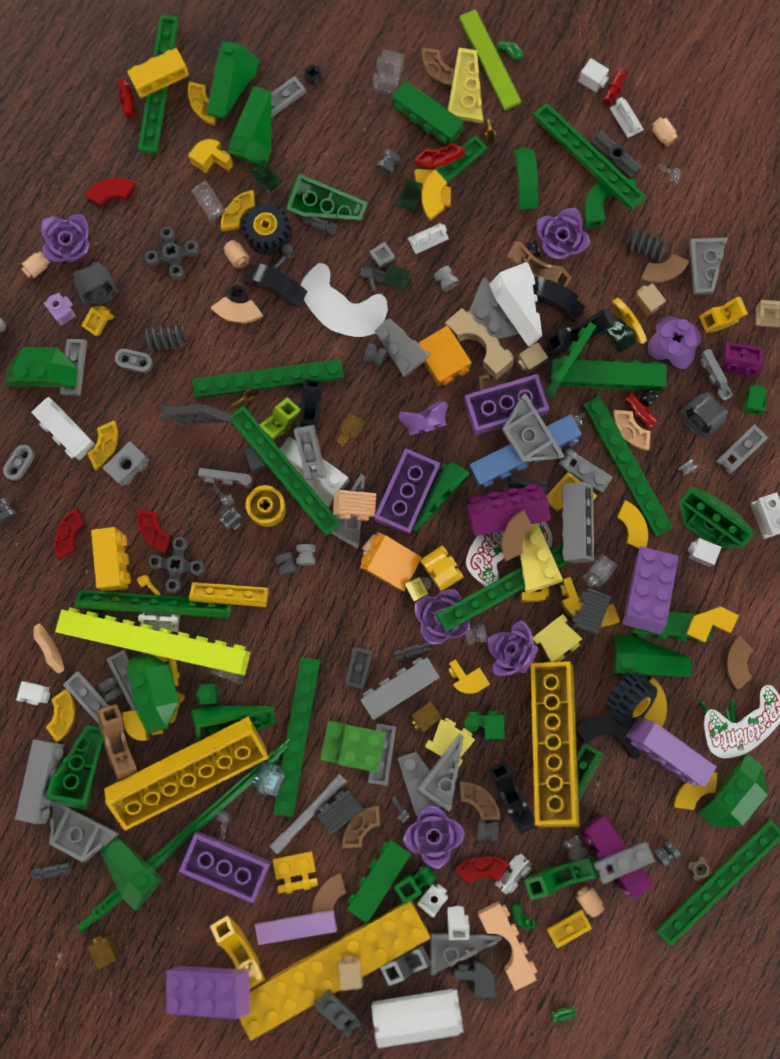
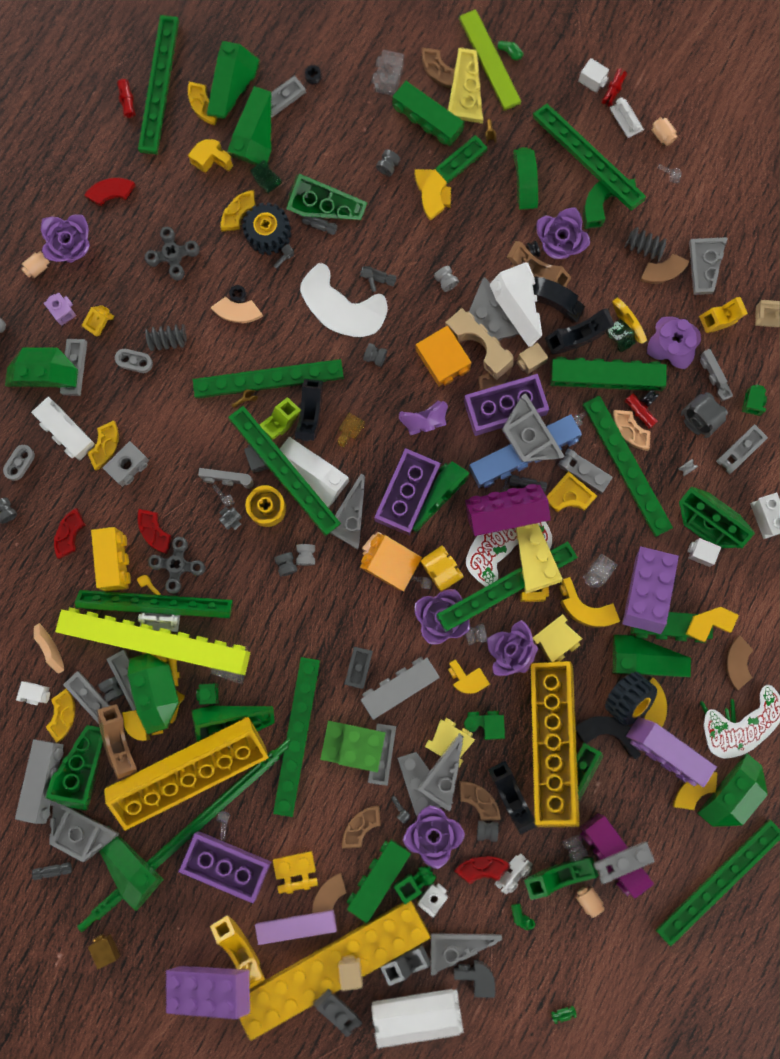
(94, 284): dark grey brick -> none
(158, 72): yellow brick -> none
(194, 415): dark grey tile -> none
(208, 200): clear plate -> none
(229, 594): yellow tile -> none
(236, 254): light nougat brick -> none
(269, 779): clear light blue brick -> none
(276, 283): black arch -> none
(285, 837): light grey piece -> none
(309, 452): light grey plate -> none
(340, 811): dark grey brick -> none
(354, 504): light nougat brick -> none
(382, 255): light grey plate -> none
(398, 278): clear green bracket -> none
(402, 349): light grey wing -> none
(410, 195): clear green bracket -> none
(412, 651): dark grey axle -> none
(416, 589): light yellow tile -> none
(425, 717): pearl gold brick -> none
(428, 238): white hinge -> none
(439, 157): red tile -> none
(458, 924): white brick -> none
(514, 535): medium nougat tile -> none
(518, 968): light nougat arch -> none
(568, 361): green wing -> none
(569, 928): yellow plate -> none
(578, 523): light grey brick -> none
(591, 611): dark grey brick -> none
(623, 163): dark grey piece -> none
(635, 525): yellow tile -> none
(649, 299): tan brick -> none
(664, 857): dark grey wheel -> none
(705, 870): dark tan plate -> none
(742, 359): magenta bracket -> none

